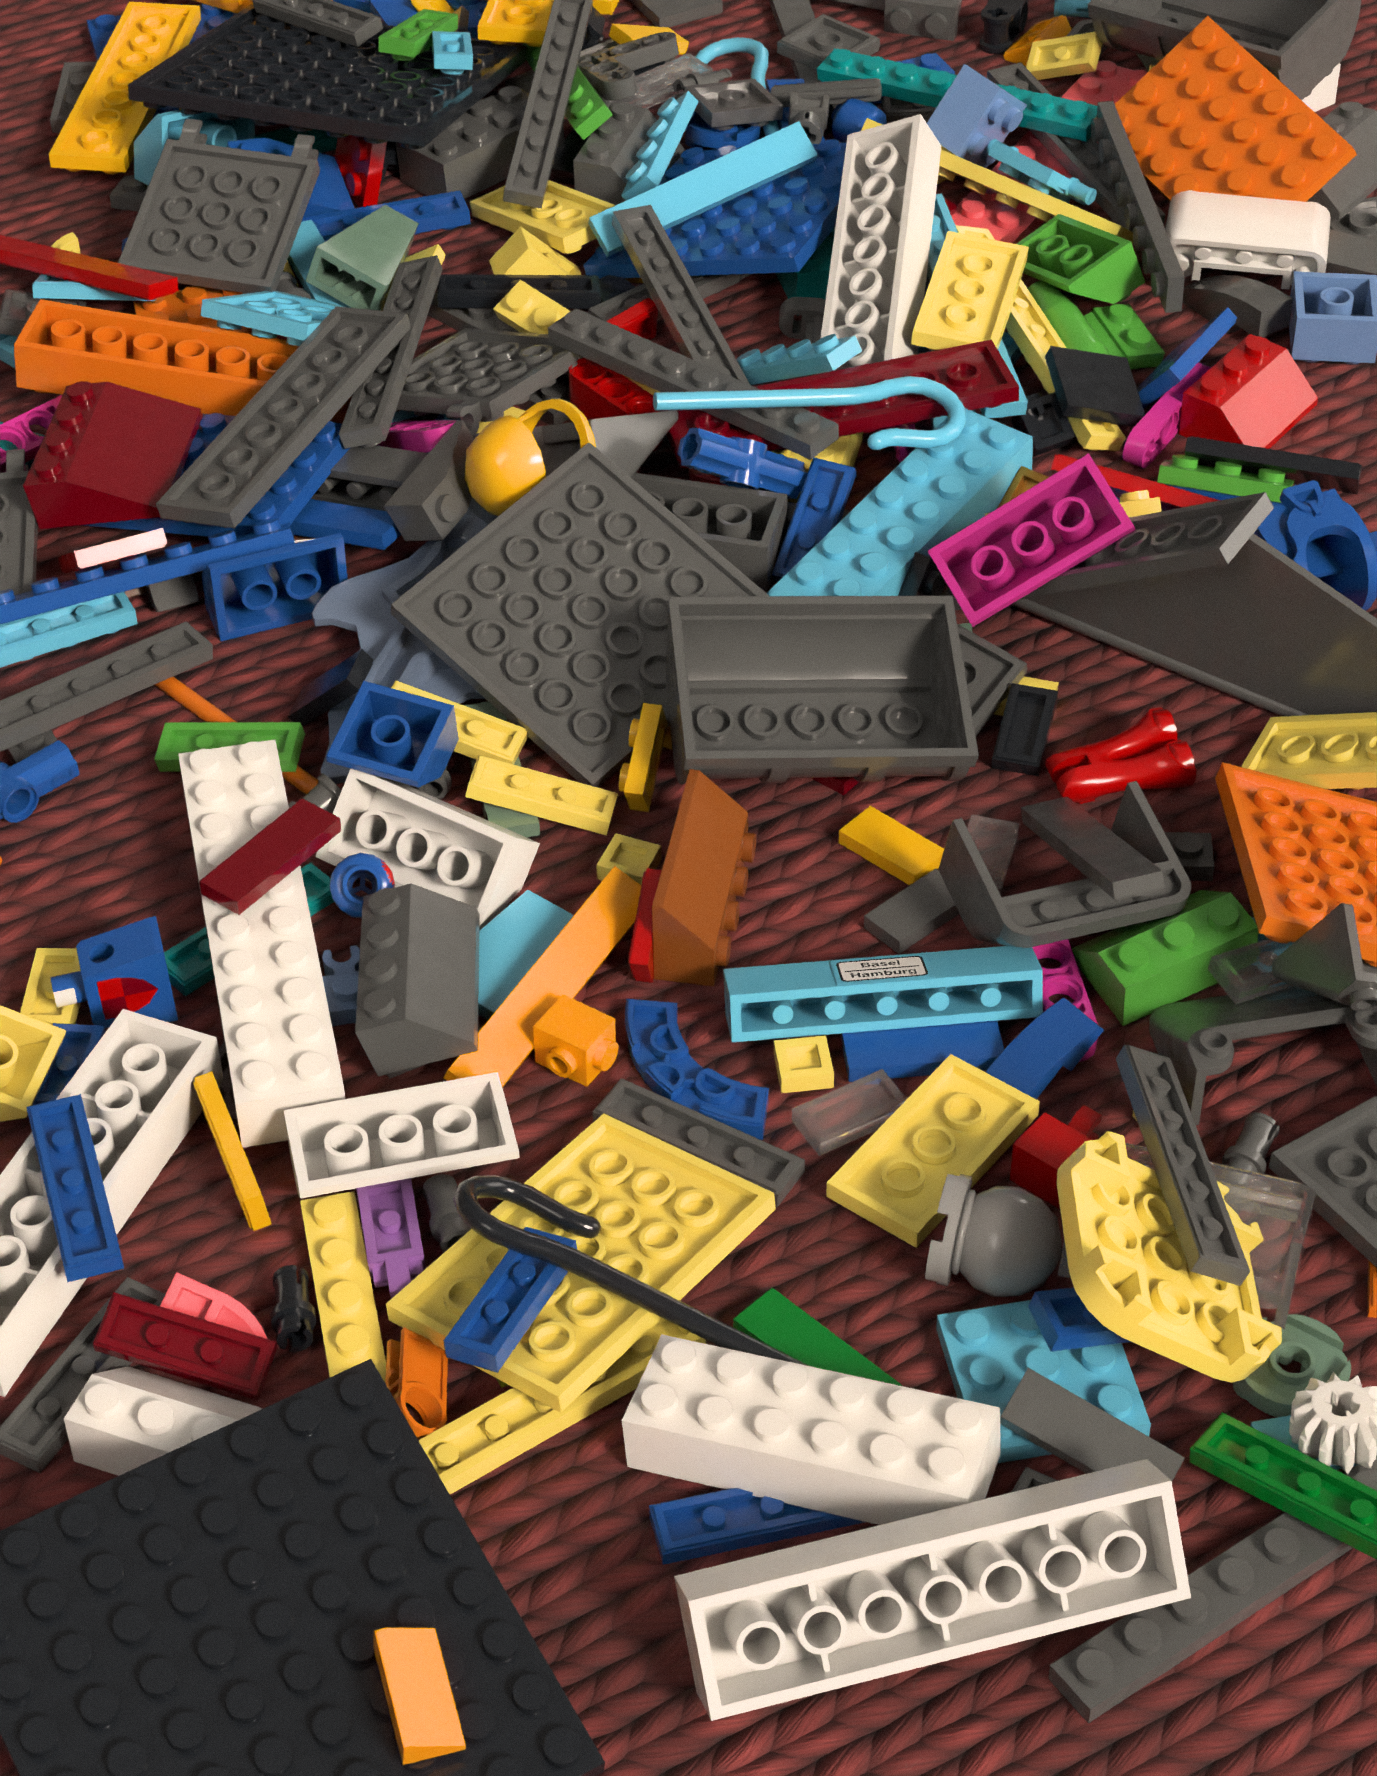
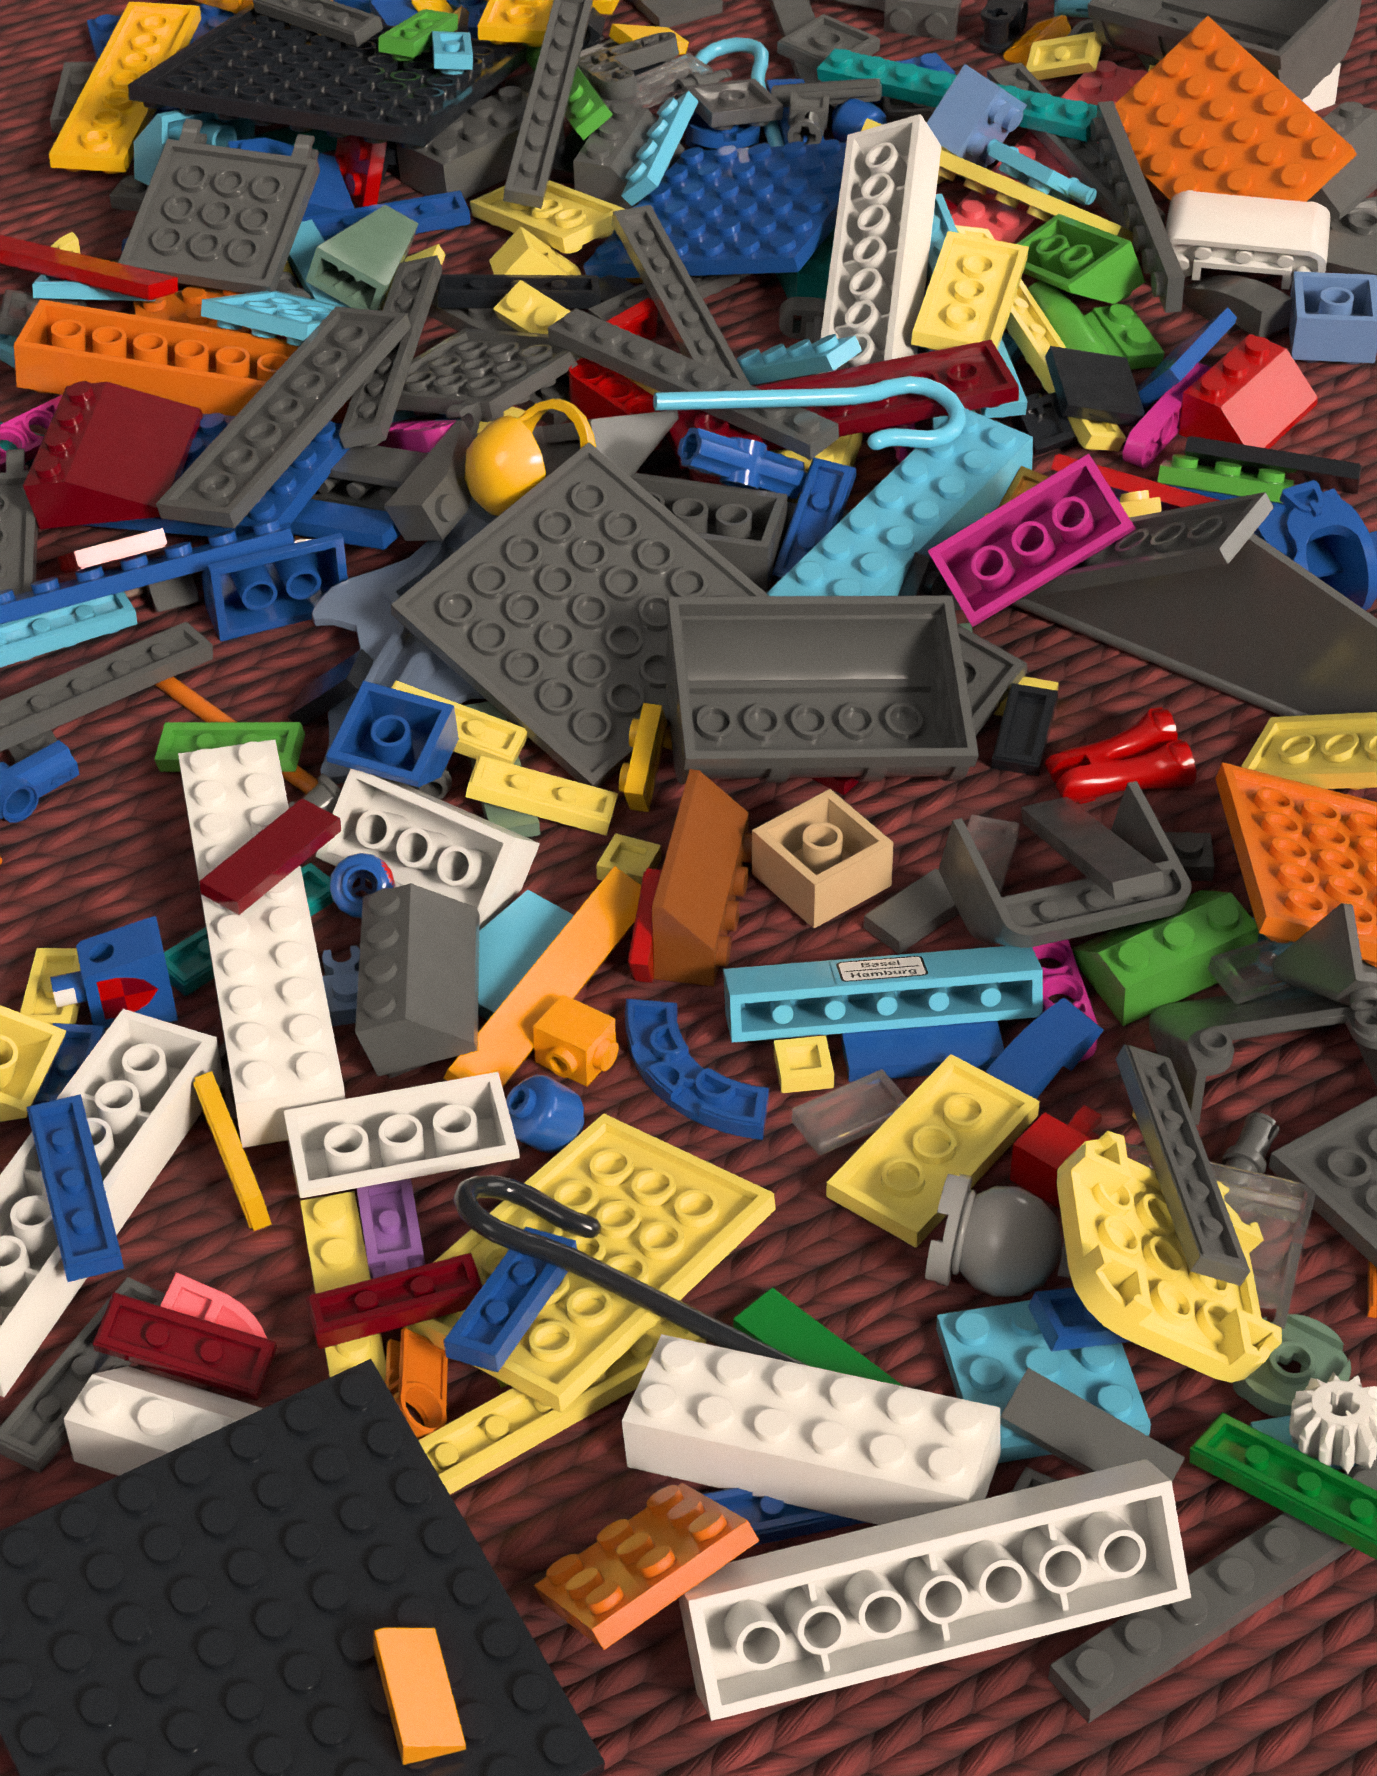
(293, 1314): black pin -> none
(393, 1300): none -> dark red tile
(445, 1221): dark grey pin -> none
(545, 1113): none -> blue head
(644, 1563): none -> orange plate
(703, 1137): dark grey tile -> none
(714, 182): medium azure tile -> none
(822, 858): none -> tan brick
(890, 845): yellow tile -> none

